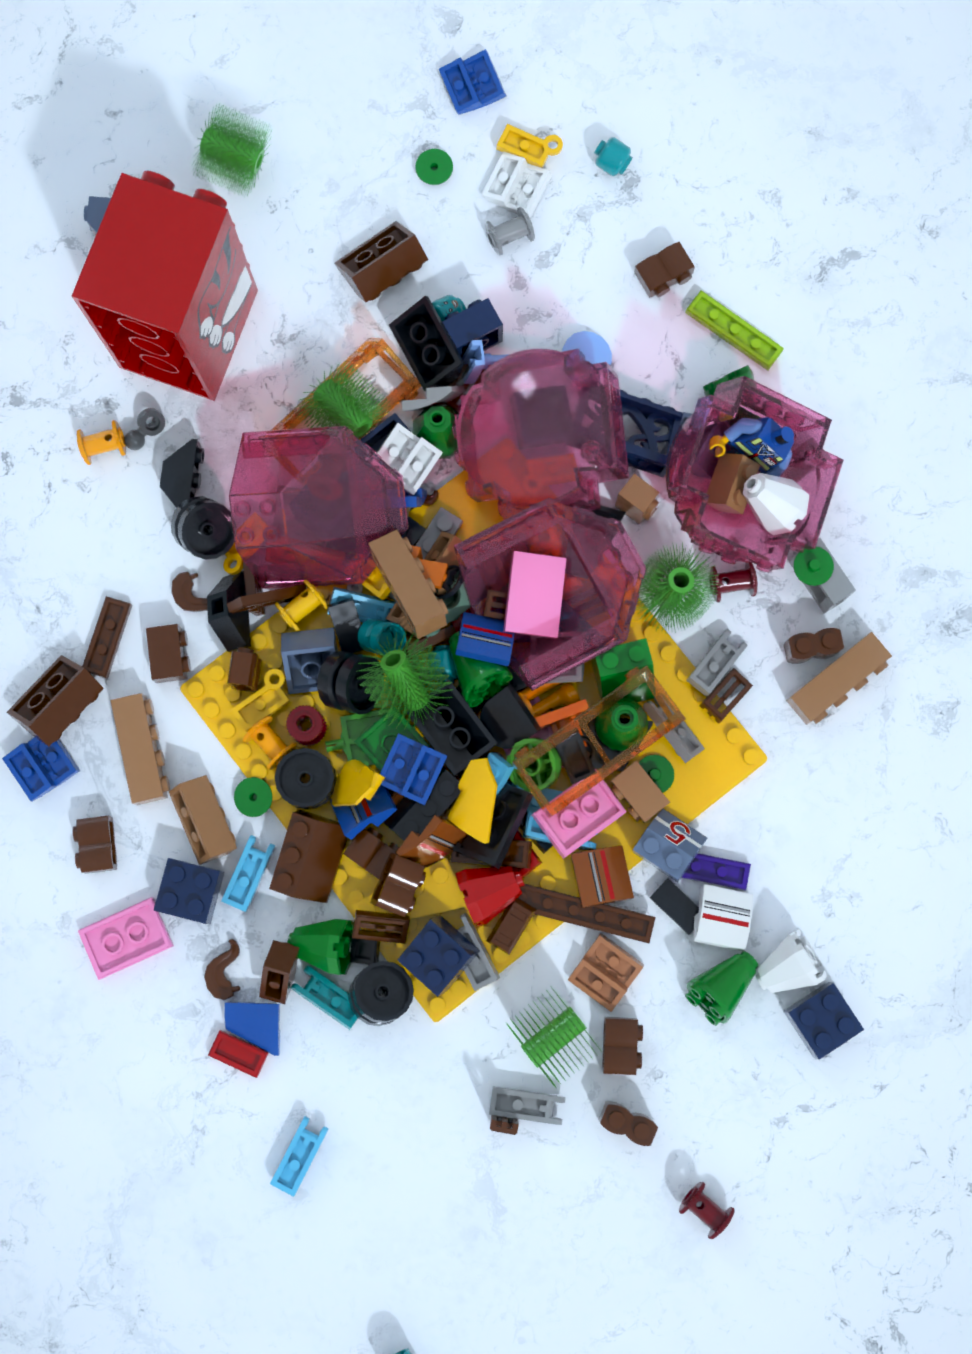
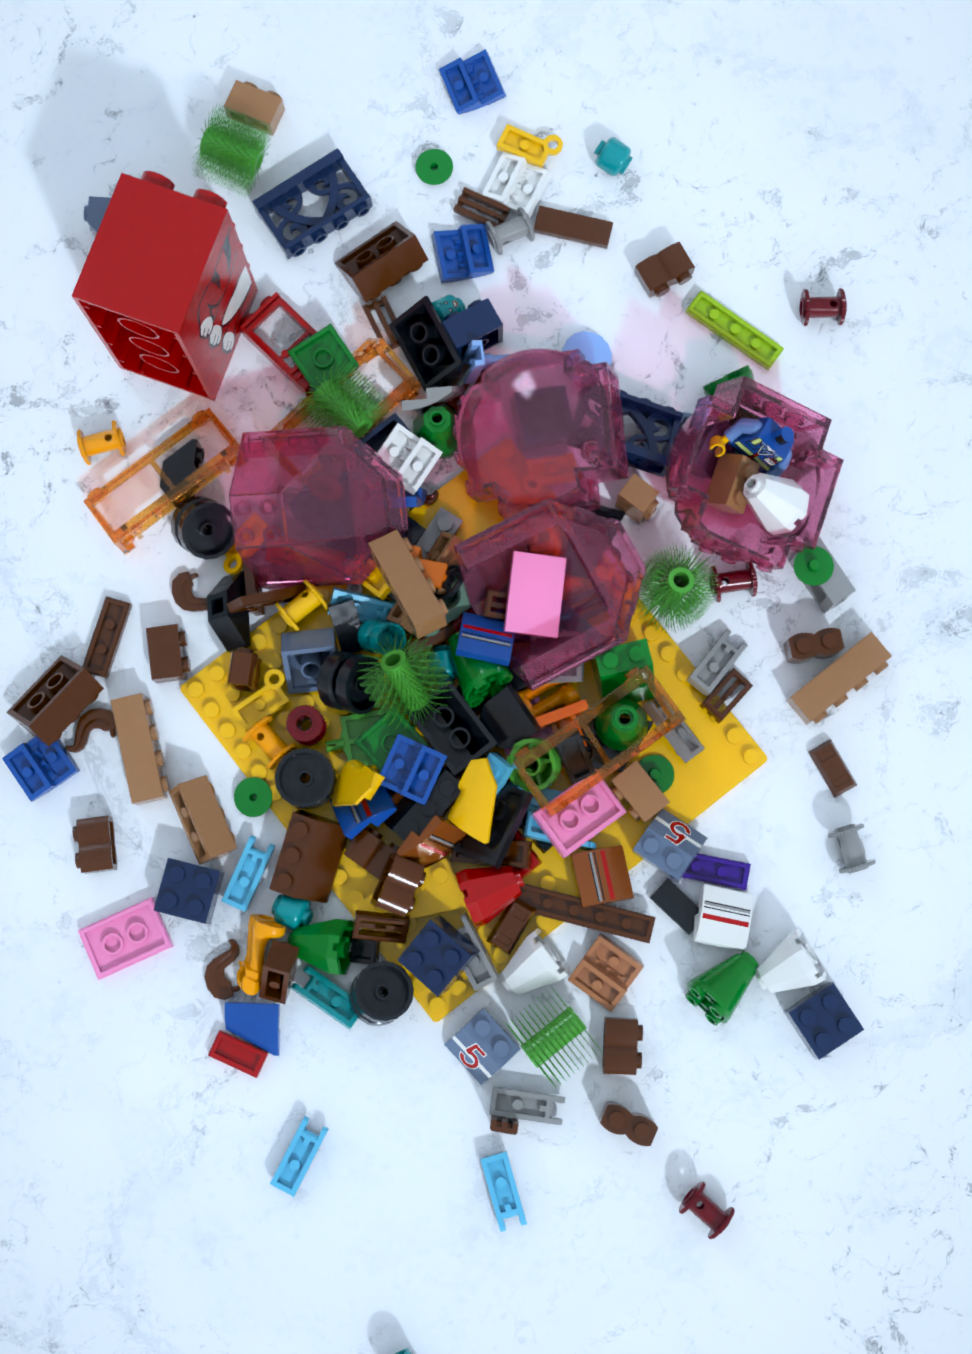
(91, 720): none -> reddish brown piece
(126, 534): none -> clear orange windscreen
(136, 438): dark grey plate -> none
(257, 103): none -> medium nougat brick
(260, 930): none -> light orange piece
(275, 331): none -> door
(292, 911): none -> teal head
(305, 180): none -> dark blue fence
(321, 353): none -> green tile
(376, 306): none -> reddish brown tile
(462, 253): none -> blue slope
(467, 193): none -> reddish brown tile
(482, 1046): none -> sand blue slope
(502, 1188): none -> medium azure hinge
(534, 965): none -> white cone
(573, 227): none -> reddish brown tile
(823, 307): none -> dark red hose
(832, 768): none -> reddish brown tile
(851, 848): none -> light grey hose

